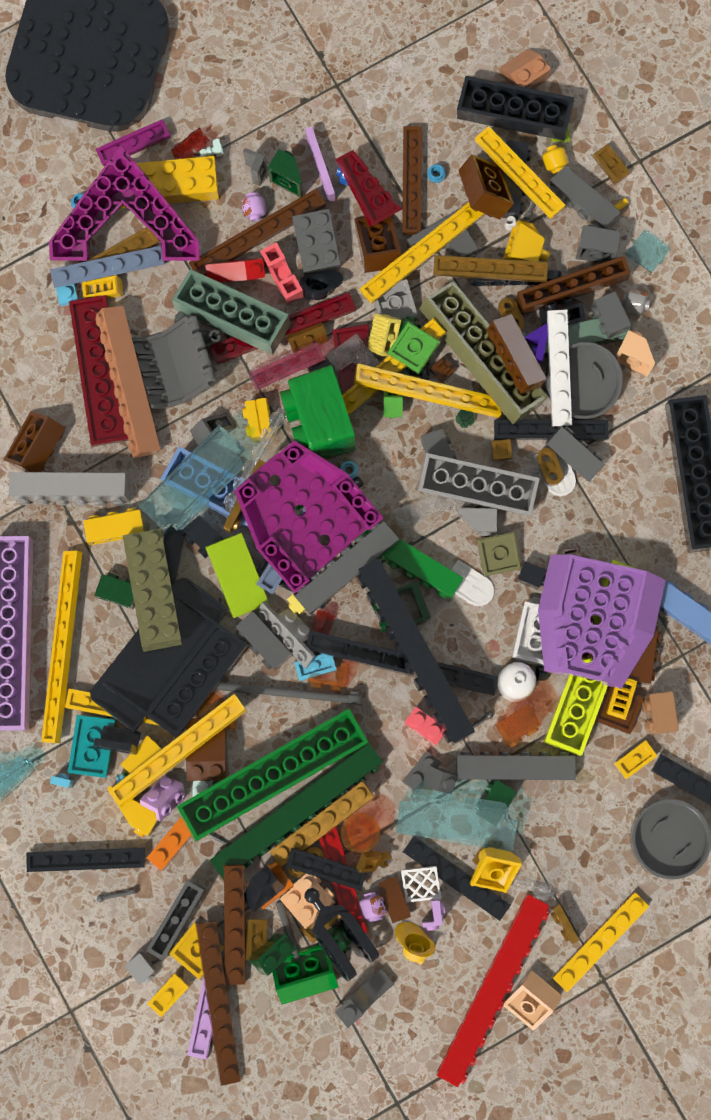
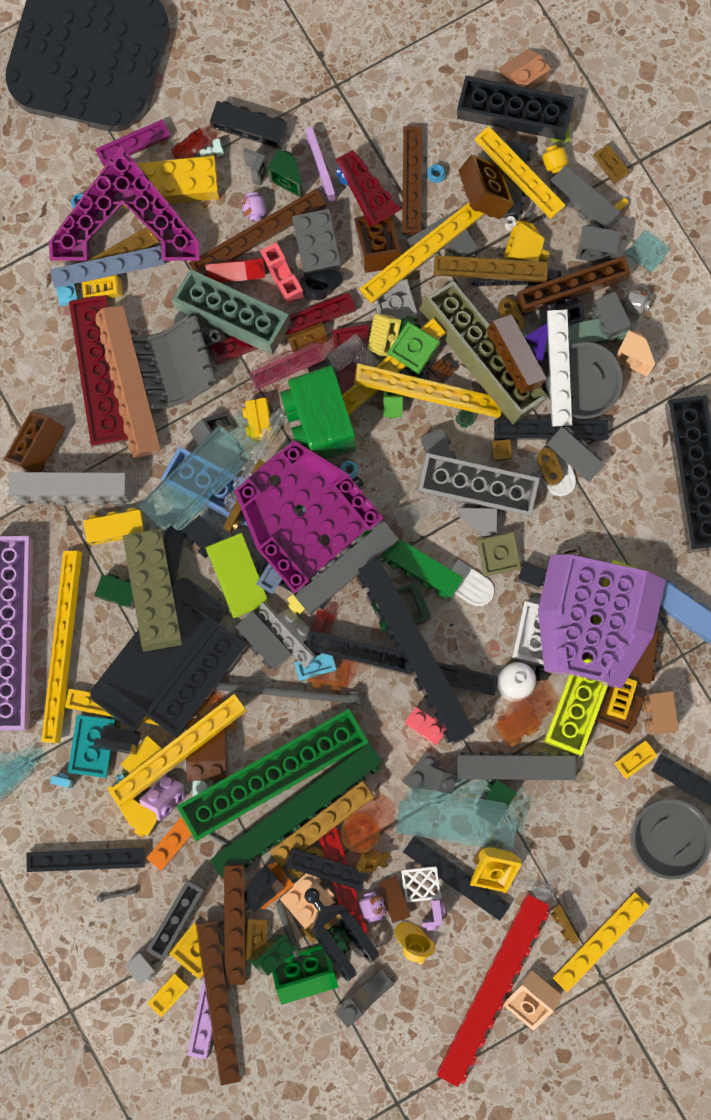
(249, 124): none -> black brick

